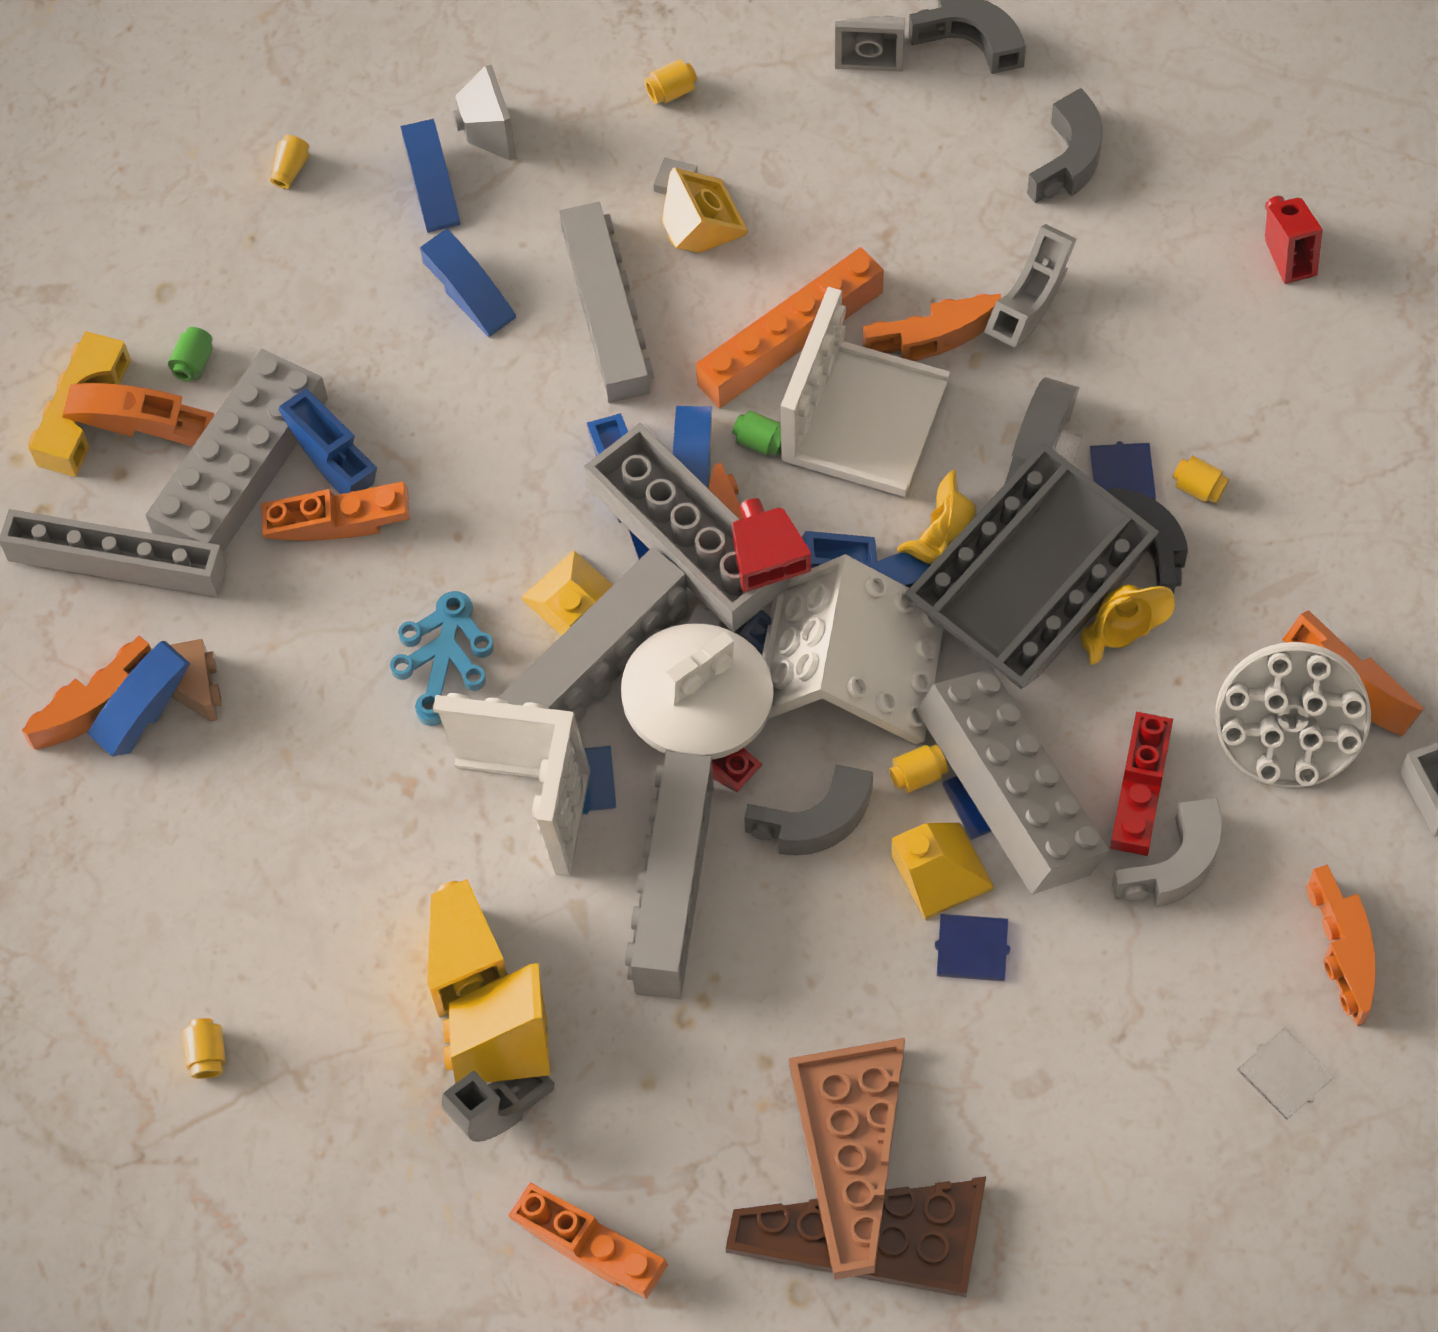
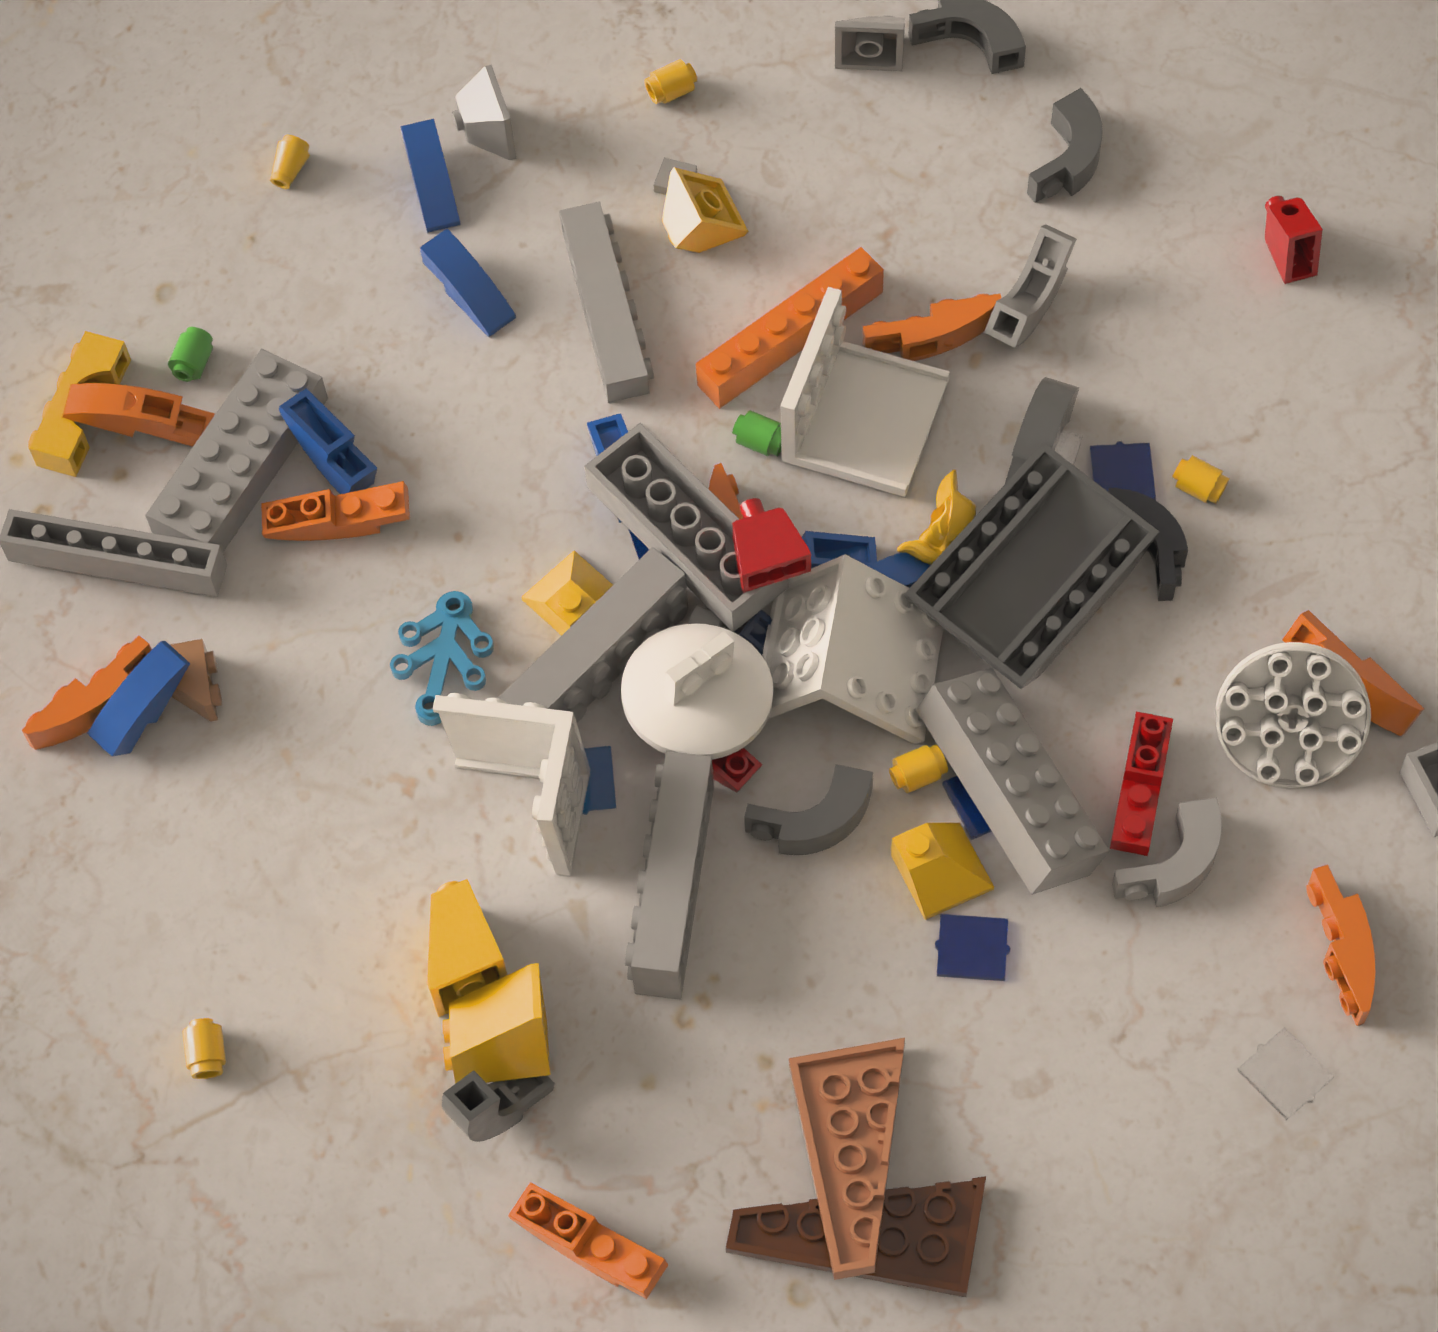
(693, 439): blue slope -> none
(1125, 617): yellow hair -> none

